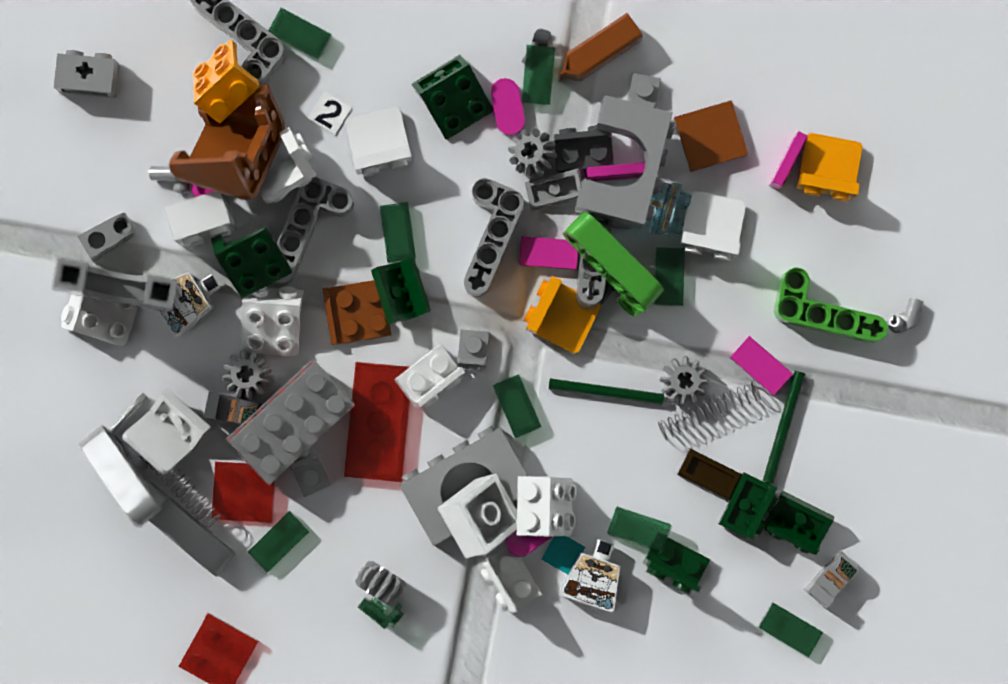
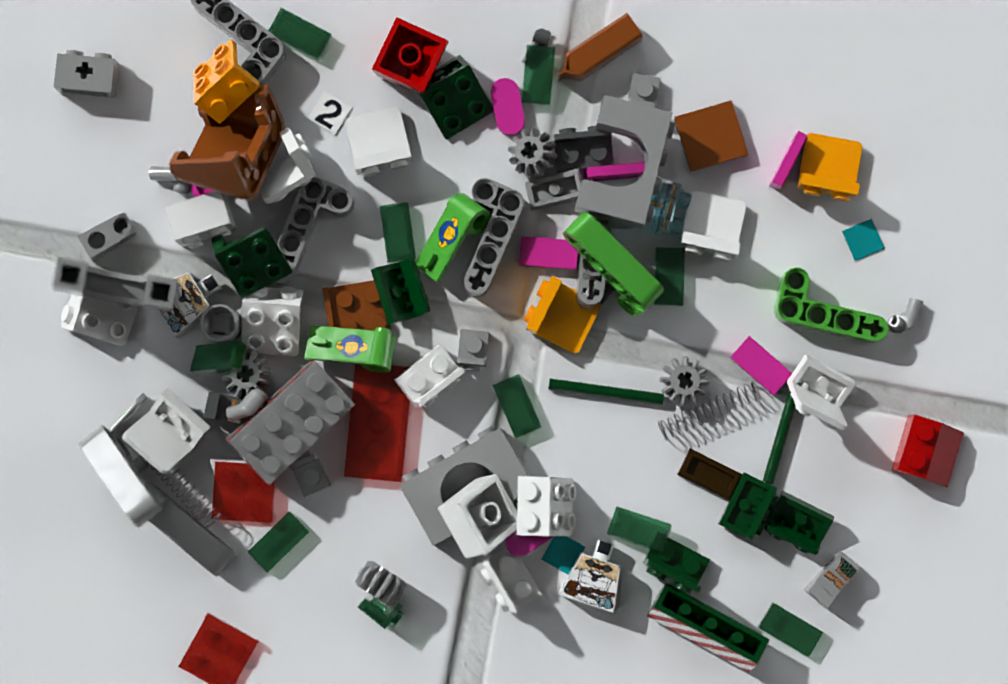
(218, 358): none -> clear green tile
(221, 323): none -> light grey wheel
(249, 406): none -> light grey arm
(353, 346): none -> bright green door
(409, 56): none -> red slope
(458, 219): none -> bright green door
(708, 627): none -> dark green brick
(820, 391): none -> white bracket
(863, 239): none -> teal sticker
(928, 450): none -> red slope

